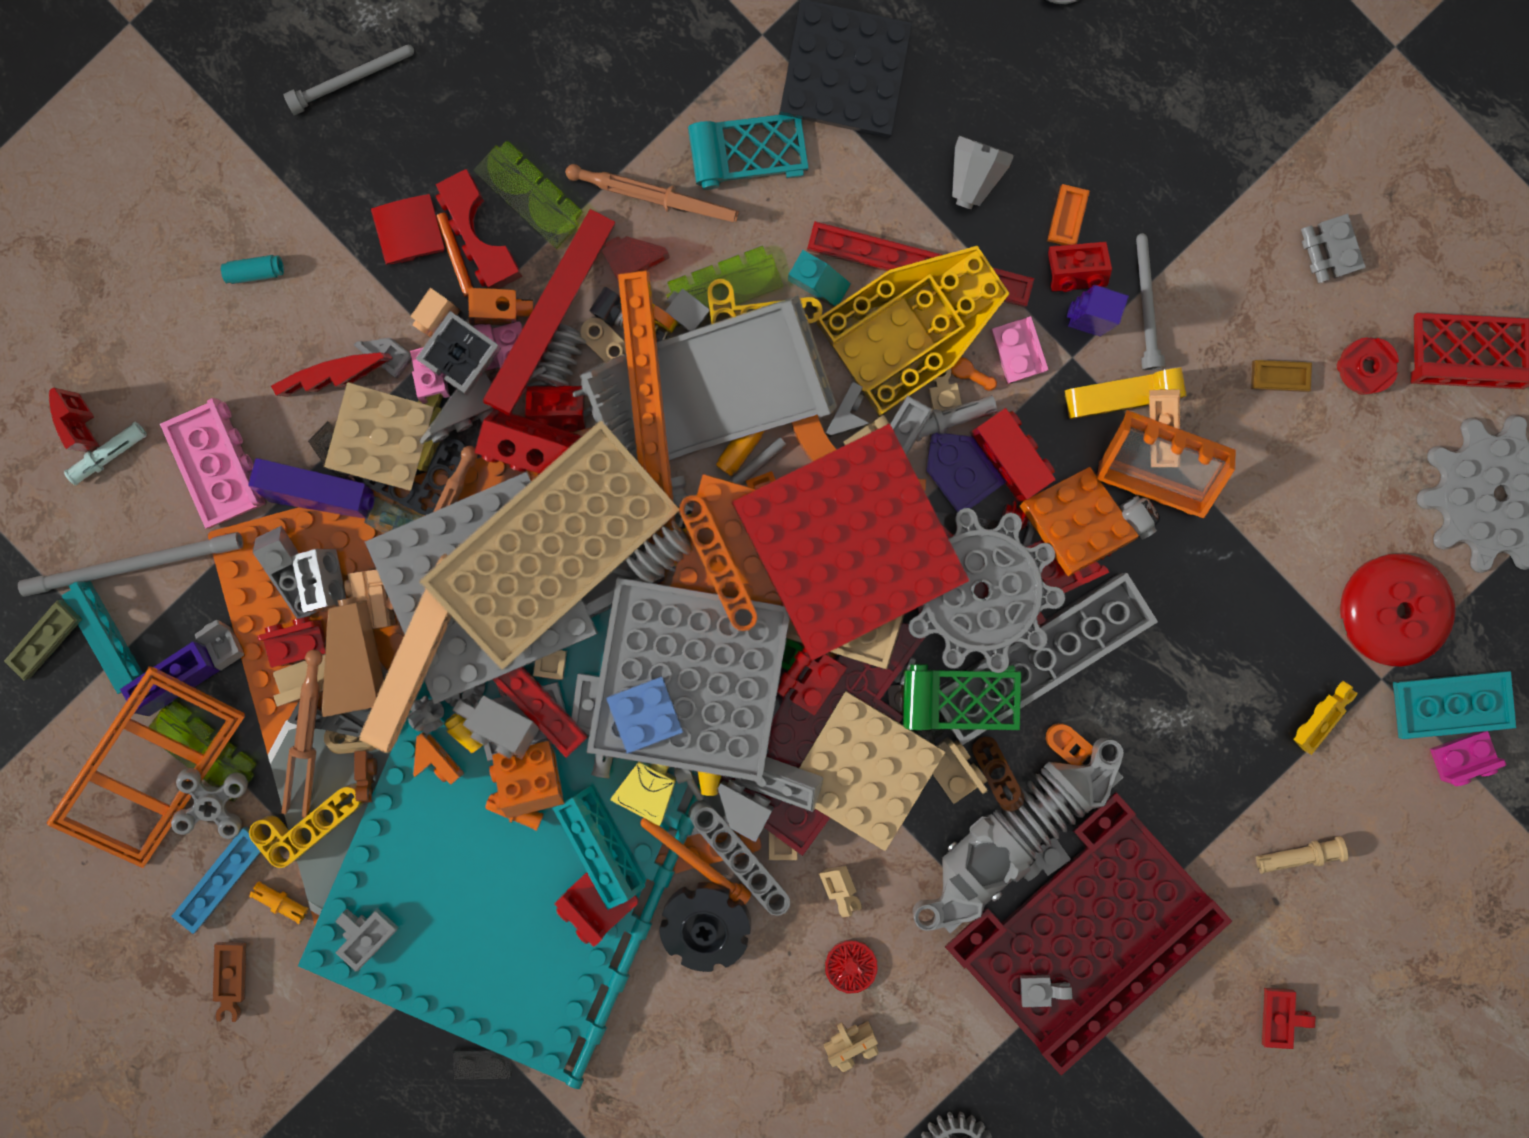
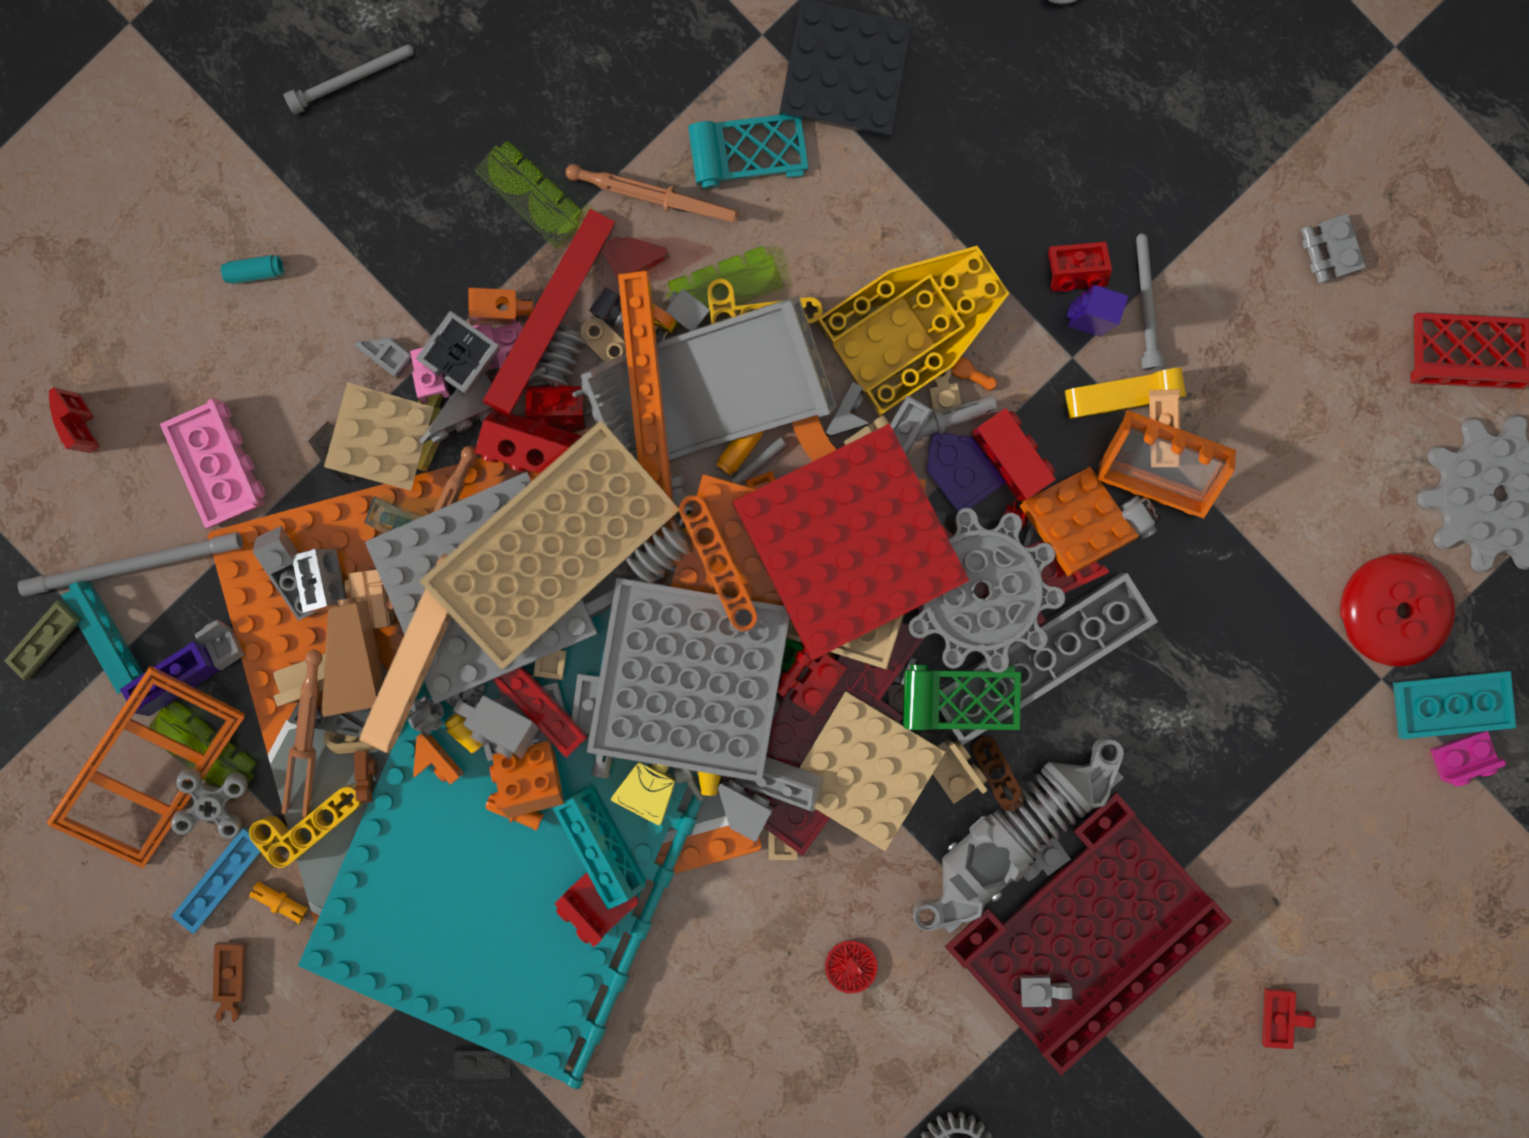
(101, 456): light aqua pin -> none
(293, 642): red bracket -> none
(310, 489): dark purple slope -> none
(335, 371): red slope -> none
(363, 936): light grey hinge -> none
(407, 229): red slope -> none
(418, 490): black beam -> none
(432, 312): light nougat brick -> none
(454, 253): orange piece -> none
(463, 199): red arch -> none
(644, 714): medium blue plate -> none
(705, 927): black piece -> none
(737, 891): orange piece -> none
(748, 867): light grey beam -> none
(818, 279): teal slope -> none
(840, 887): tan plate -> none
(850, 1043): tan hips -> none
(890, 255): red tile -> none
(976, 170): light grey cone -> none
(1019, 350): bright pink plate -> none
(1063, 738): orange plate -> none
(1068, 215): orange tile -> none
(1281, 375): pearl gold tile -> none
(1314, 853): tan pin -> none
(1324, 719): yellow plate -> none
(1385, 366): red plate -> none

